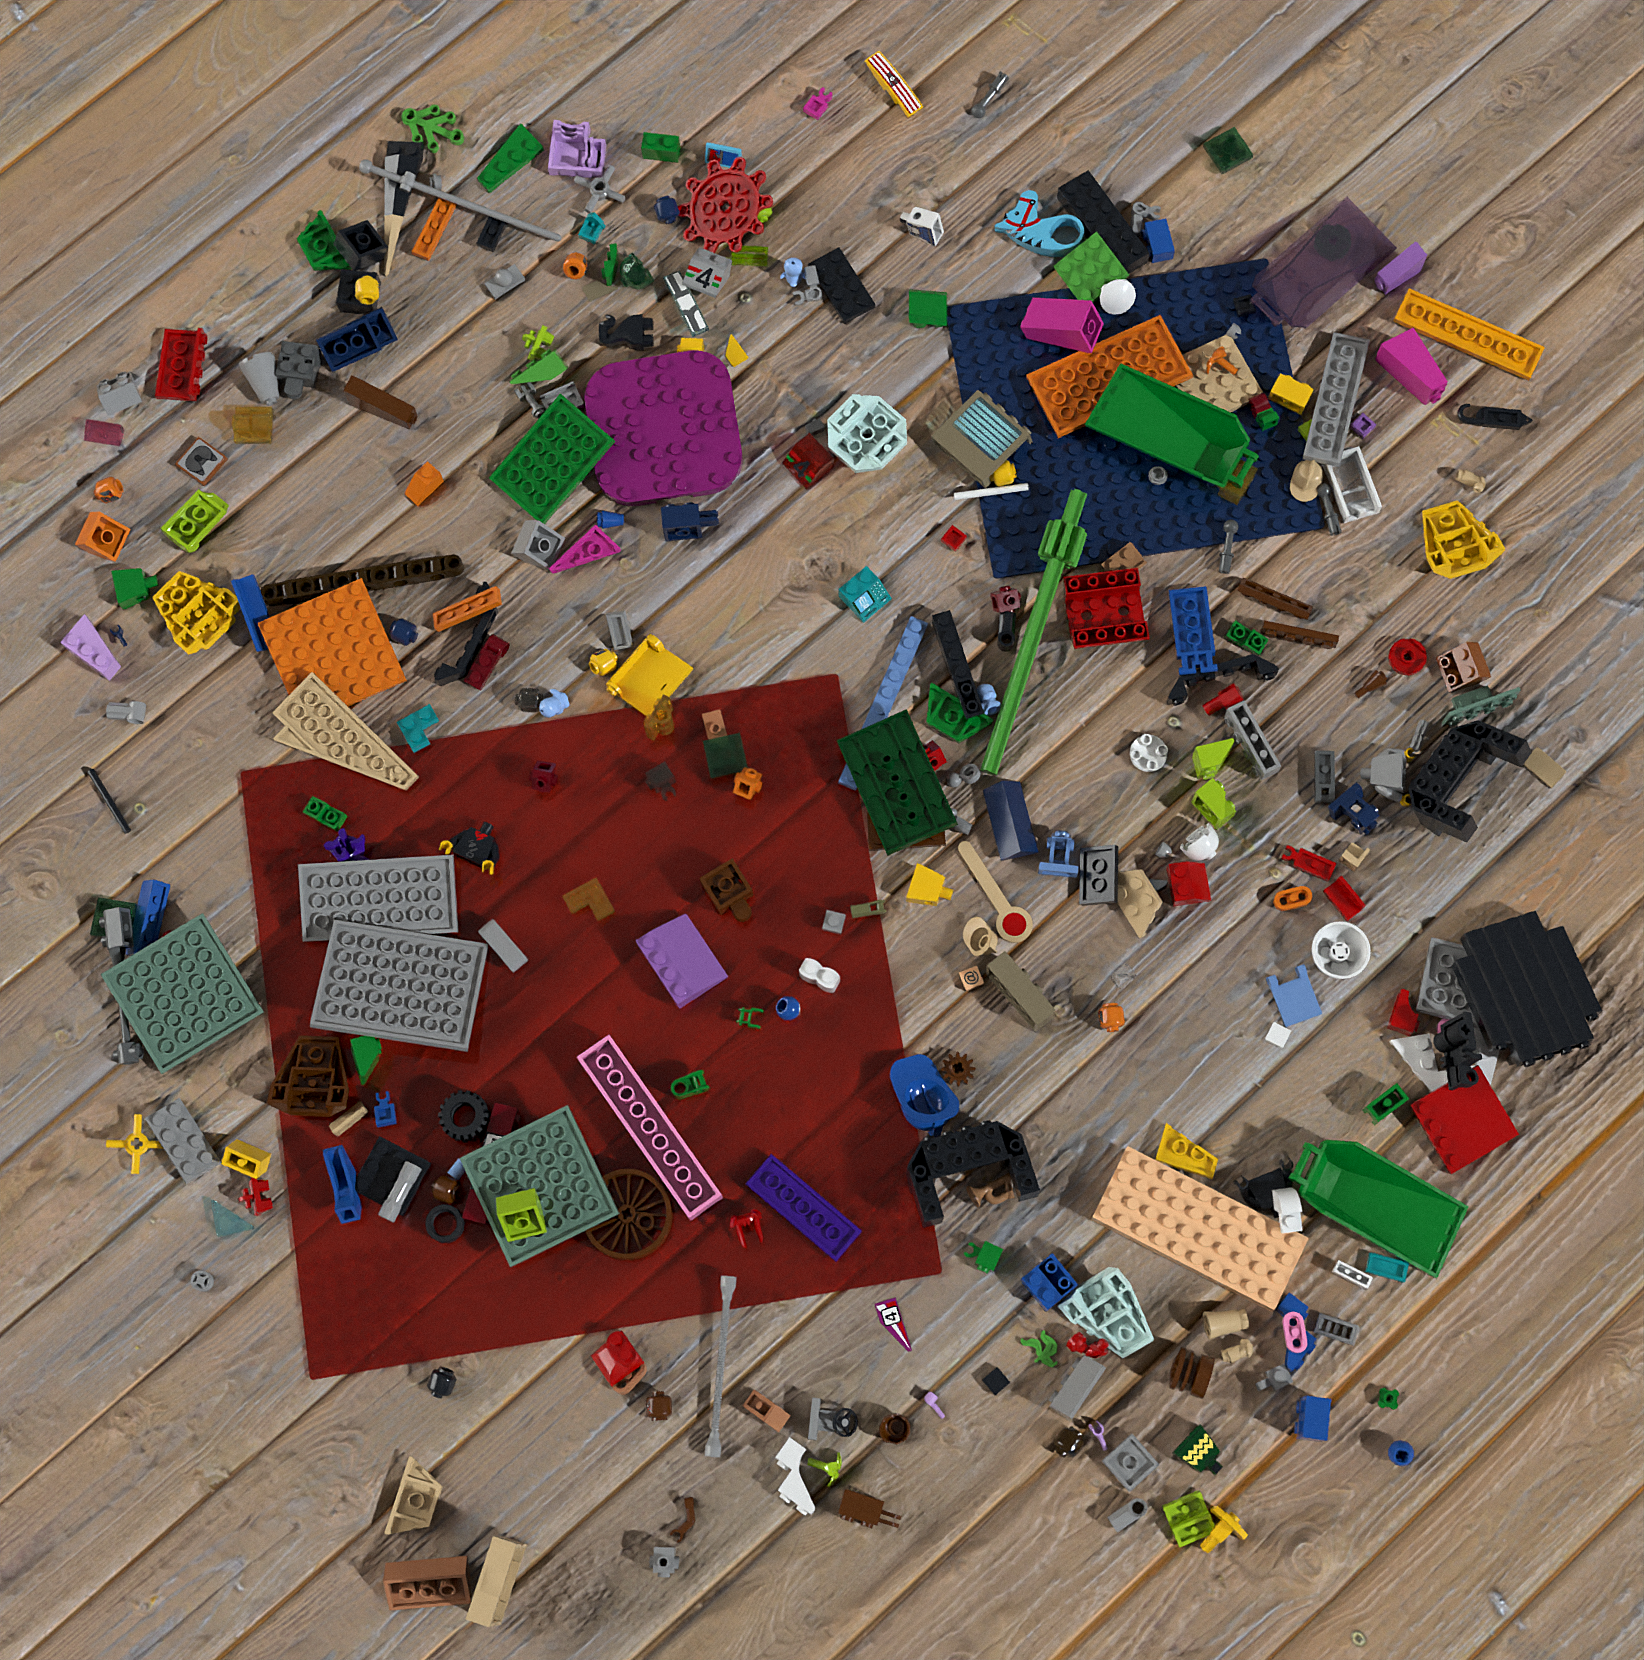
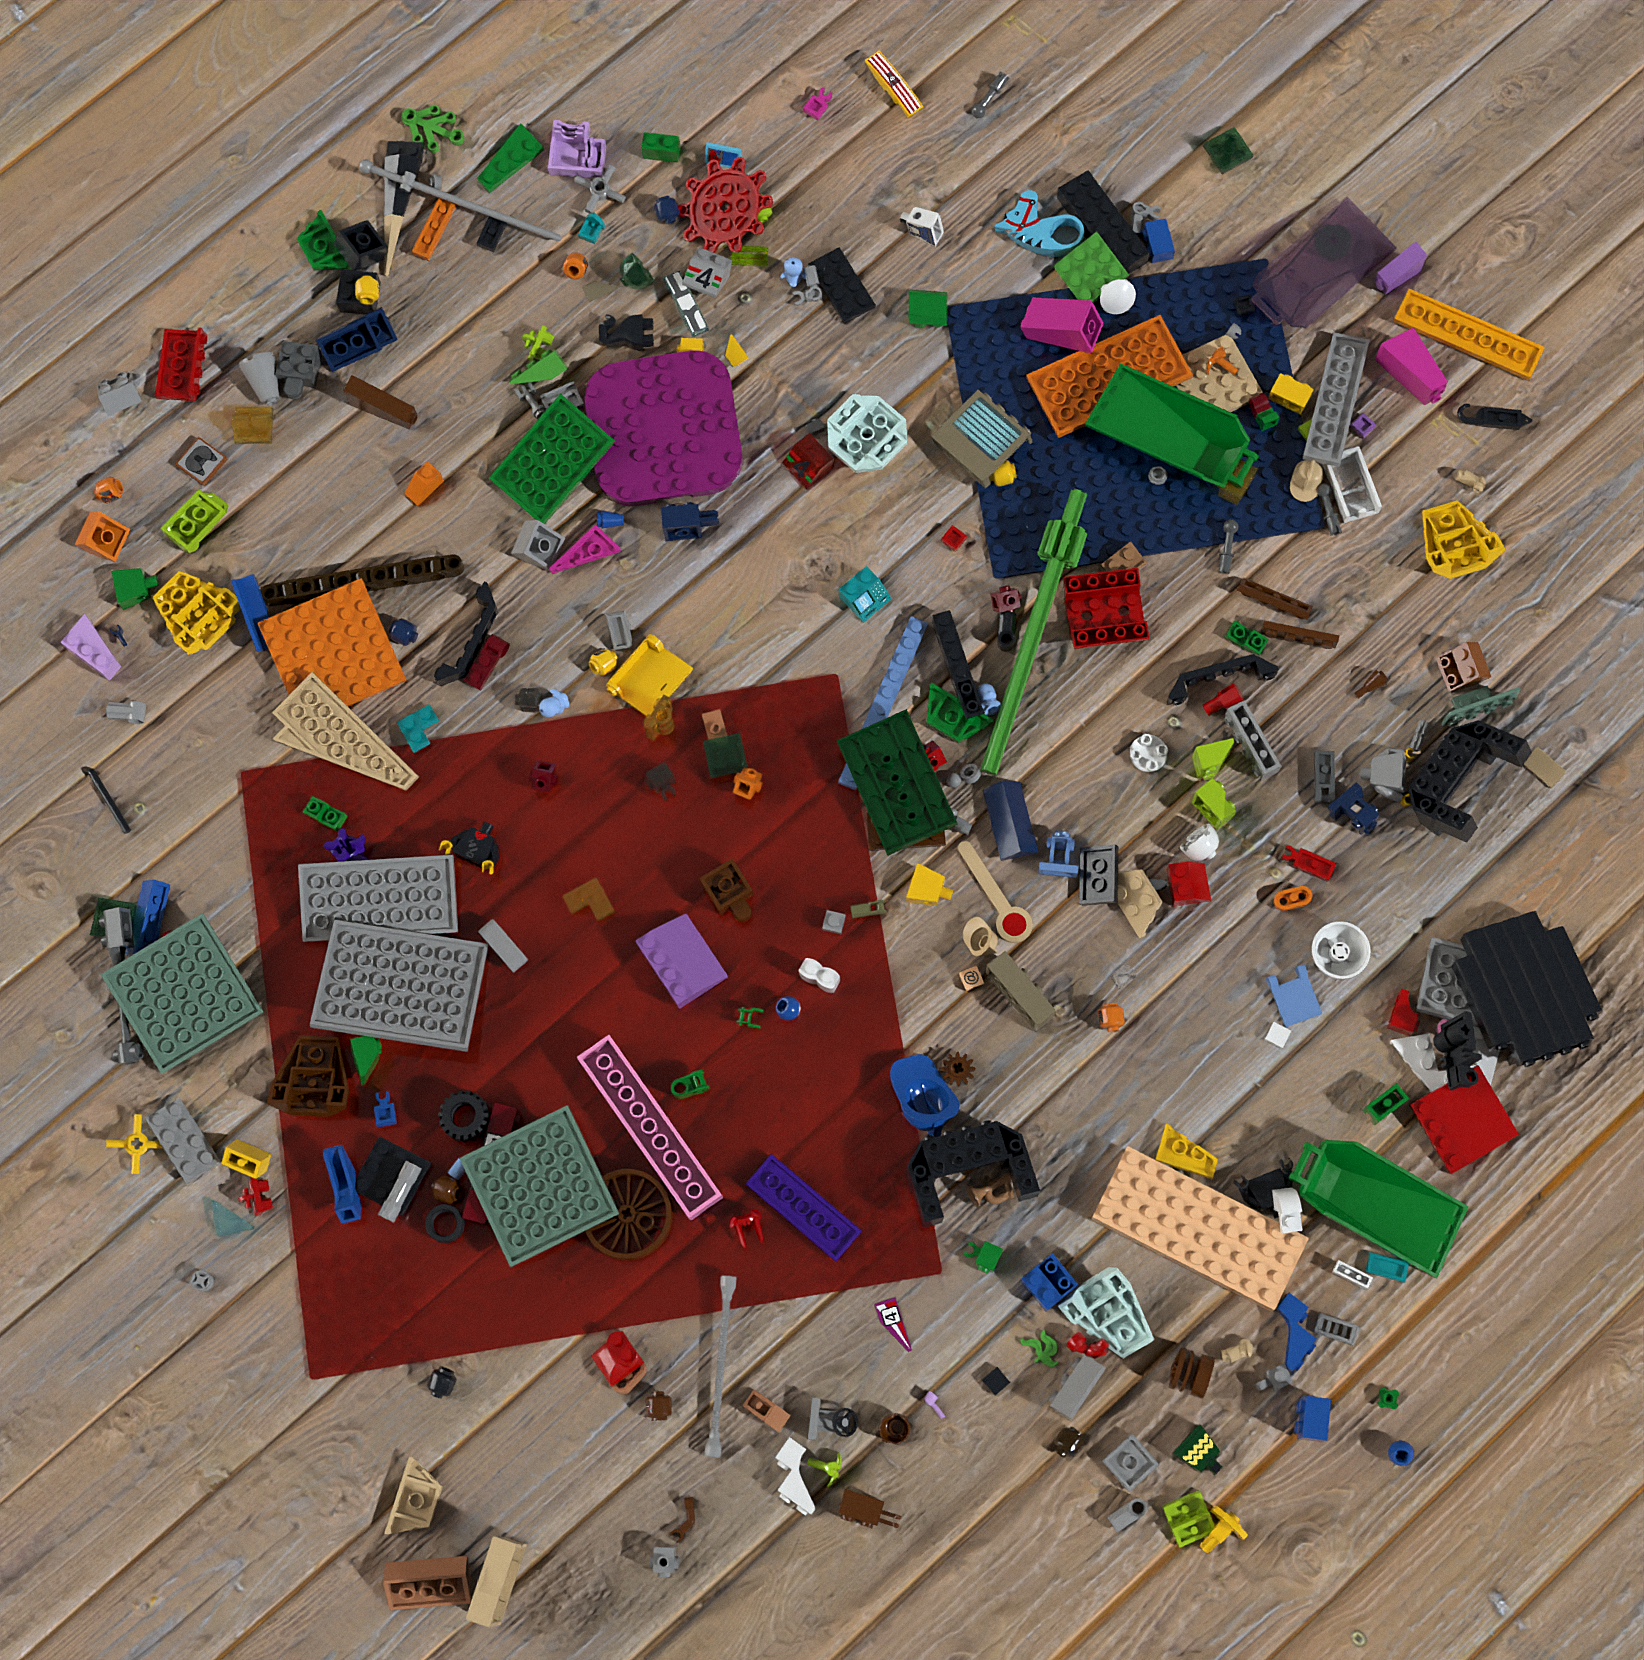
(103, 432): clear pink slope -> none
(348, 1118): tan slope -> none
(467, 609): orange plate -> none
(504, 281): light grey tile -> none
(521, 1215): lime slope -> none
(610, 266): green slope -> none
(991, 491): white bar -> none
(1098, 1432): lavender hand -> none
(1163, 850): light grey hinge -> none
(1192, 630): blue hinge -> none
(1224, 1322): tan plant -> none
(1294, 1332): bright pink plate -> none
(1344, 898): red panel -> none
(1353, 856): tan panel -> none
(1411, 648): red plate -> none

